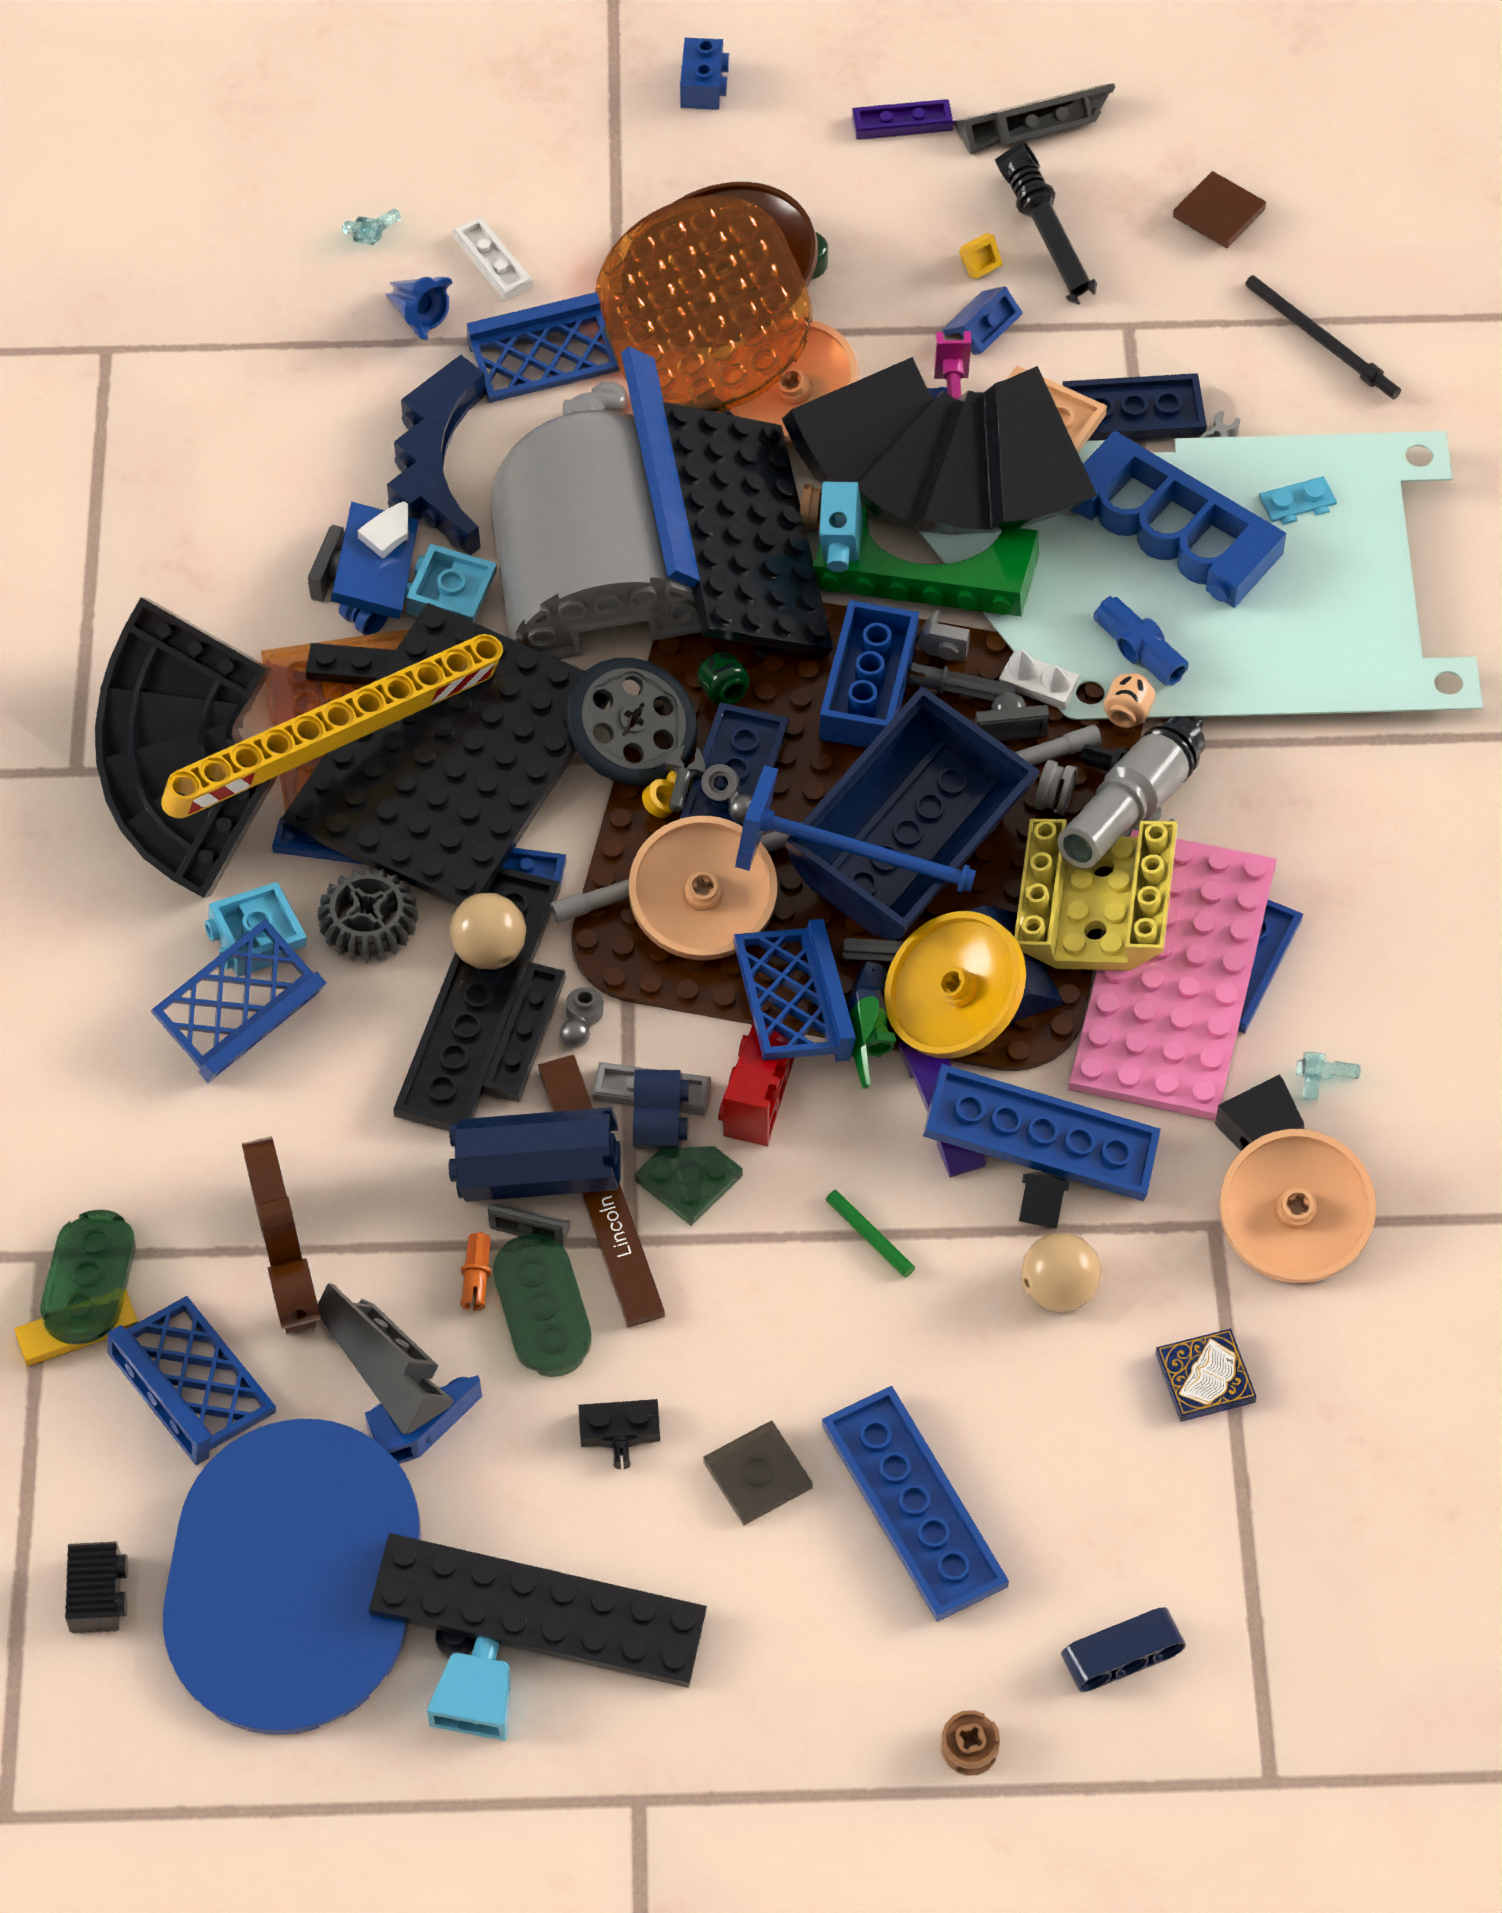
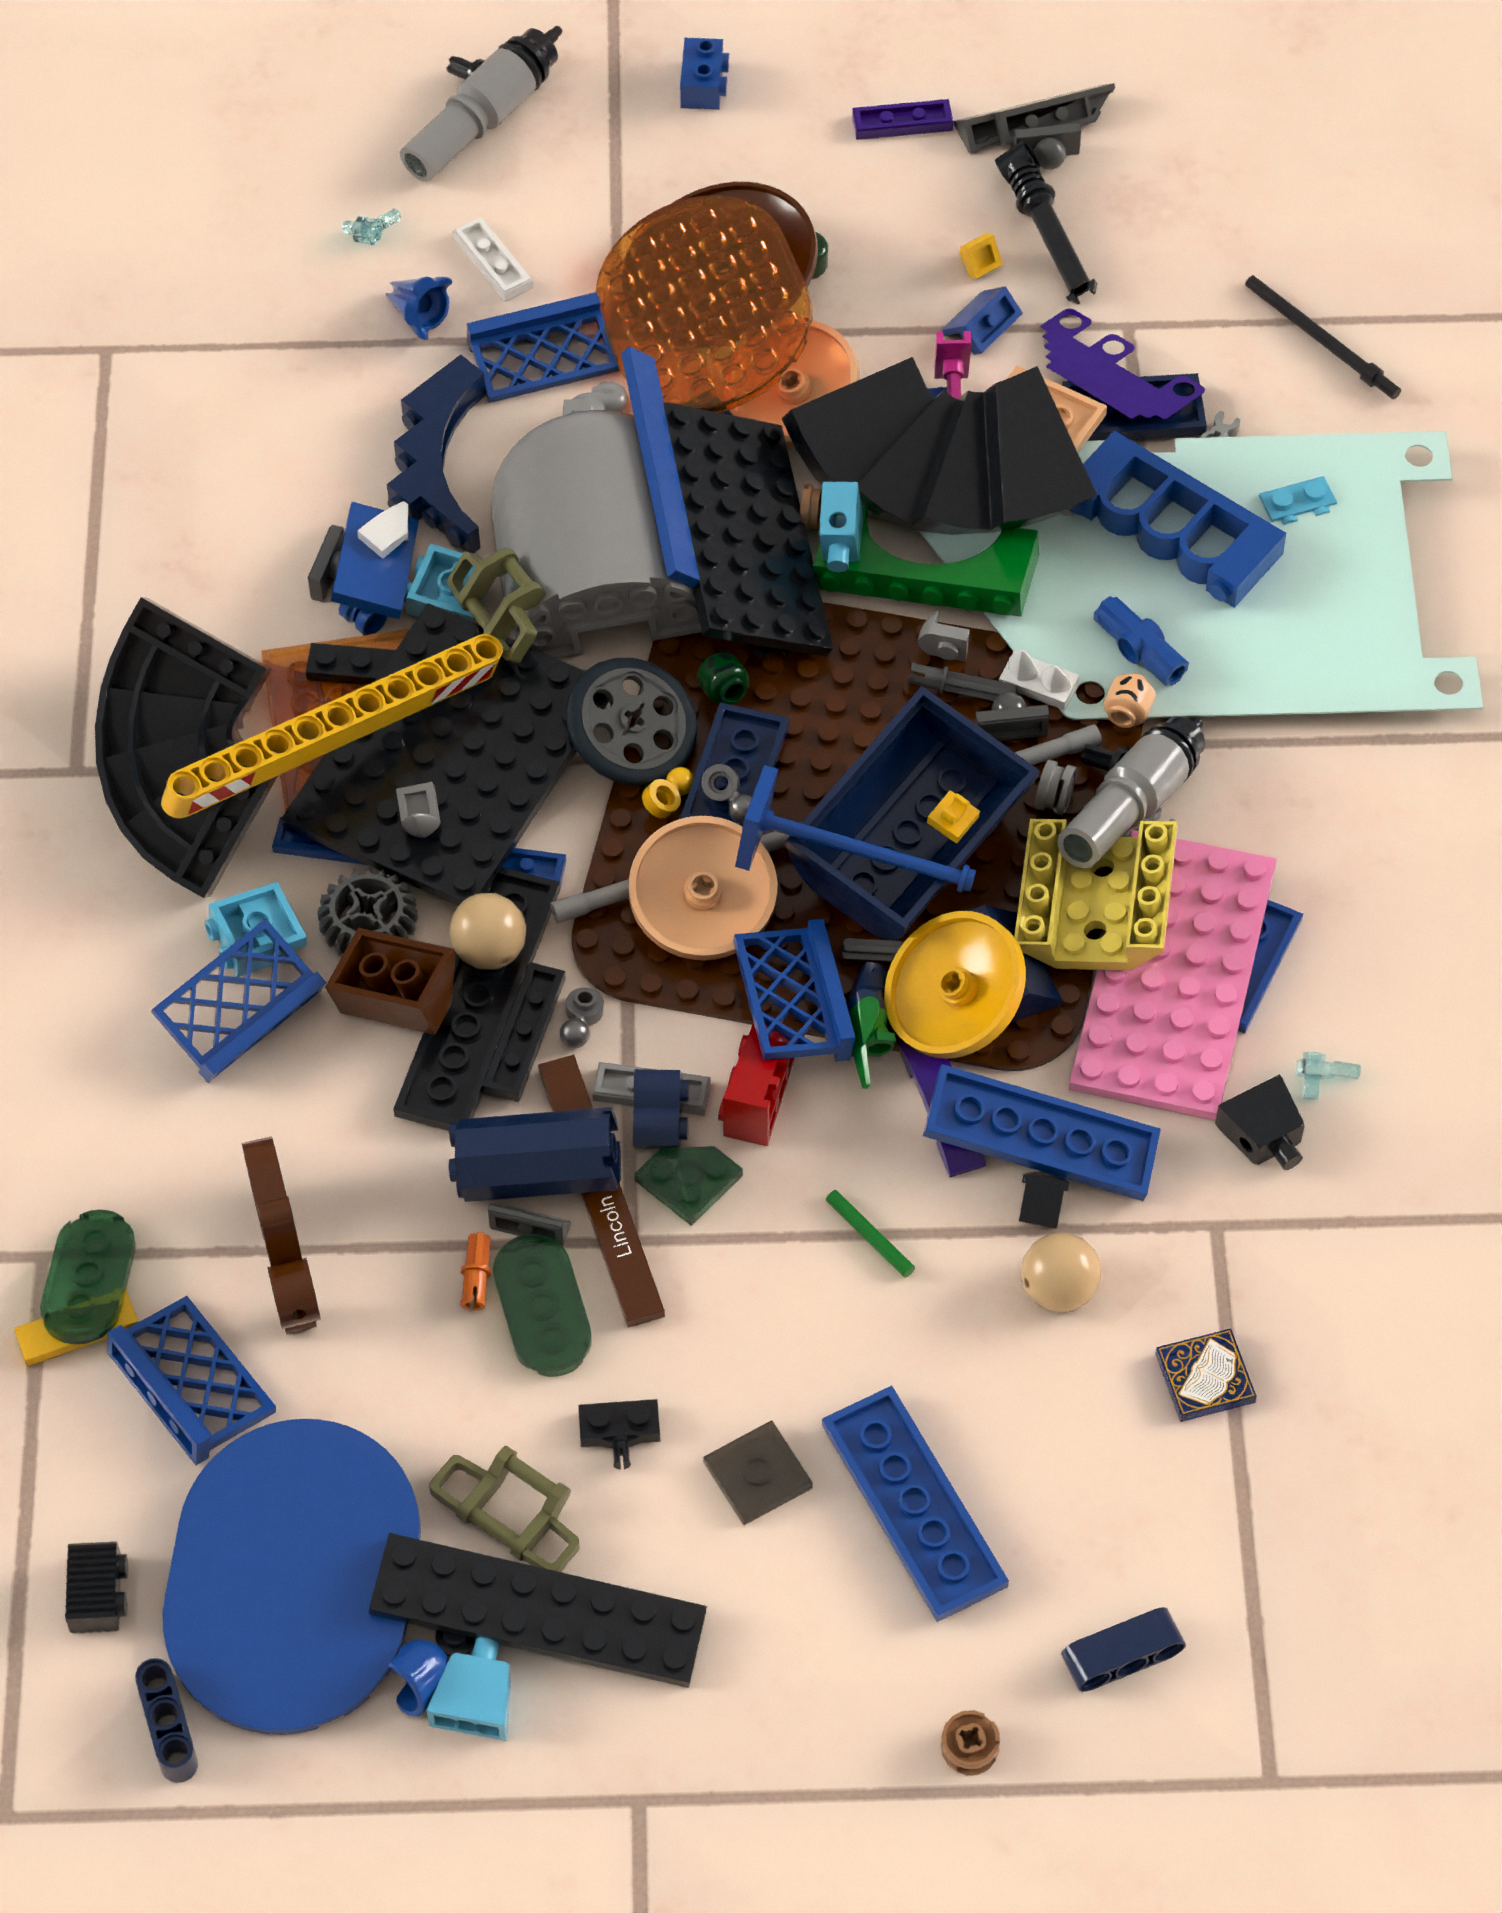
(171, 1737): none -> dark blue beam
(385, 1359): dark grey wedge -> none
(394, 981): none -> reddish brown slope
(413, 1445): blue slope -> none
(418, 809): none -> light grey plate
(421, 1666): none -> blue hair
(483, 99): none -> light grey piece
(490, 1481): none -> olive bar
(511, 608): none -> olive bar
(684, 775): dark grey bar -> none
(868, 673): blue brick -> none
(953, 816): none -> yellow tile
(1051, 143): none -> dark grey tile
(1103, 378): none -> dark purple piece
(1219, 209): reddish brown tile -> none
(1297, 1206): light nougat dish -> none

